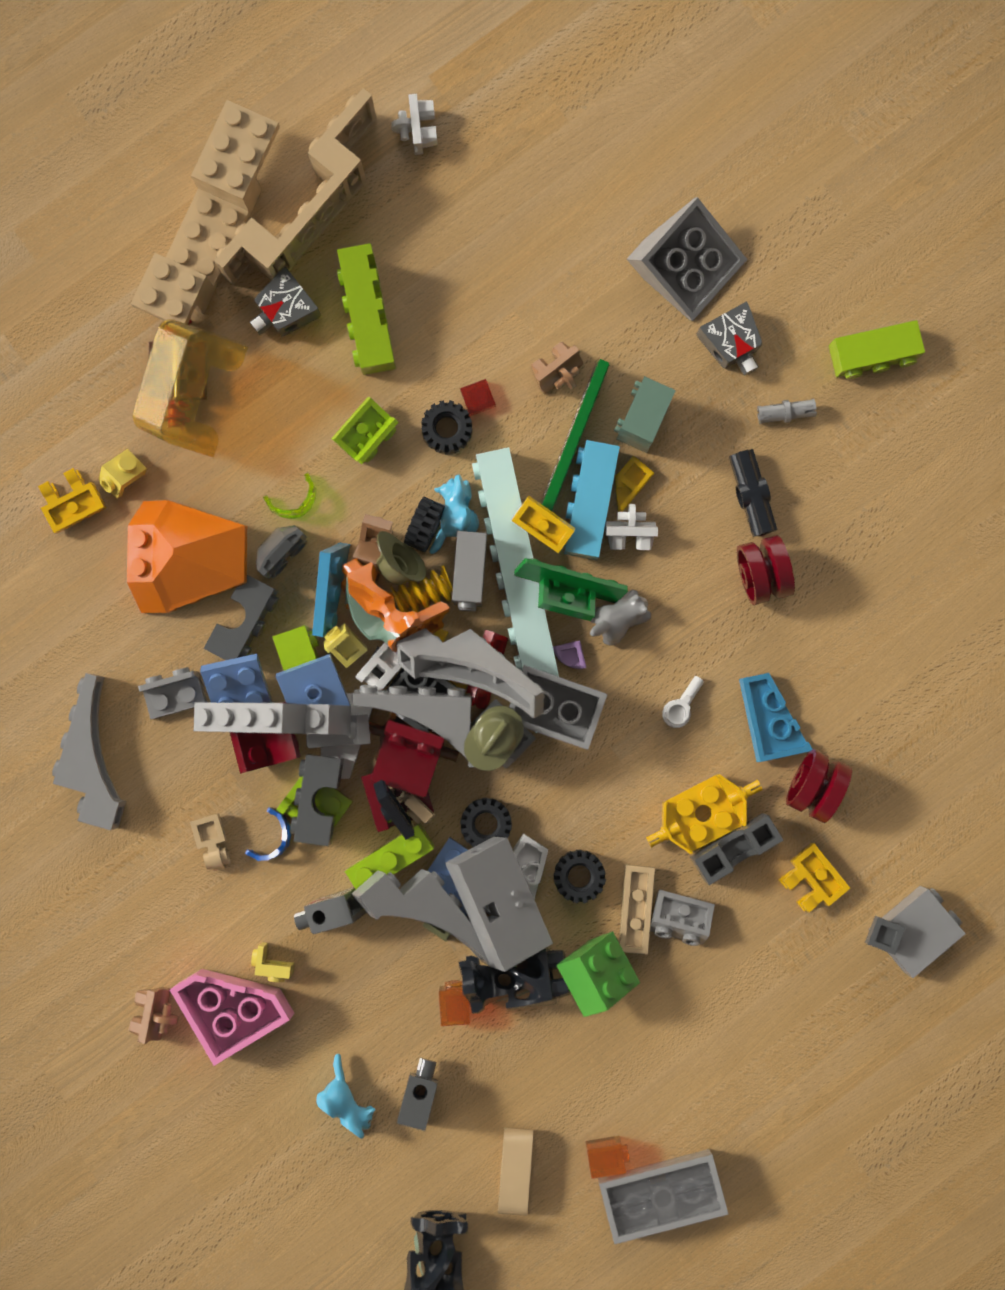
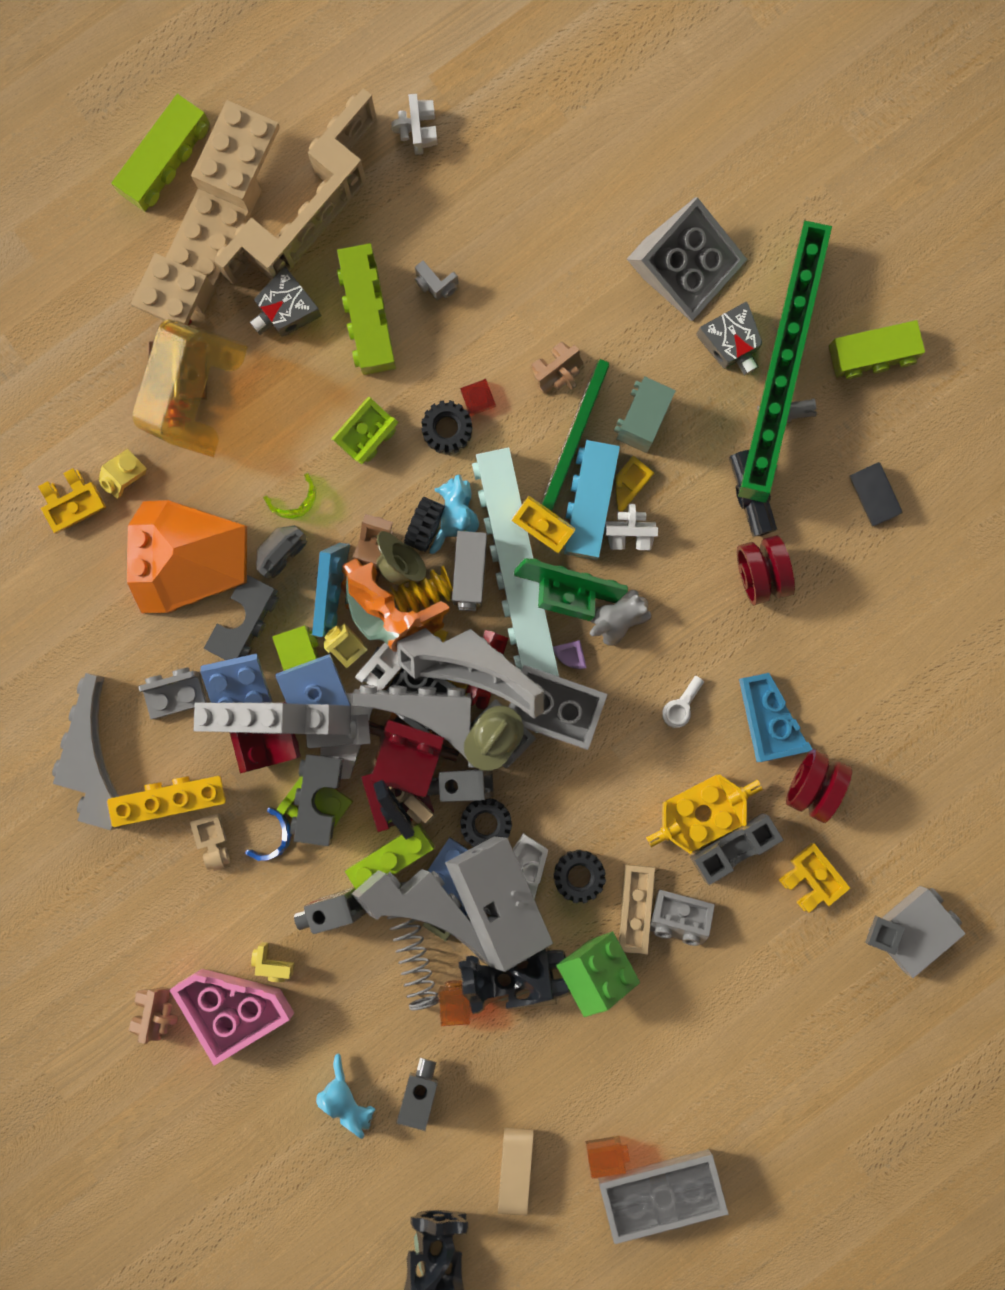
(161, 153): none -> lime brick
(166, 801): none -> yellow bracket
(423, 1002): none -> light grey piece
(430, 282): none -> light grey bracket
(472, 785): none -> dark grey torso
(785, 362): none -> green brick
(876, 494): none -> black slope

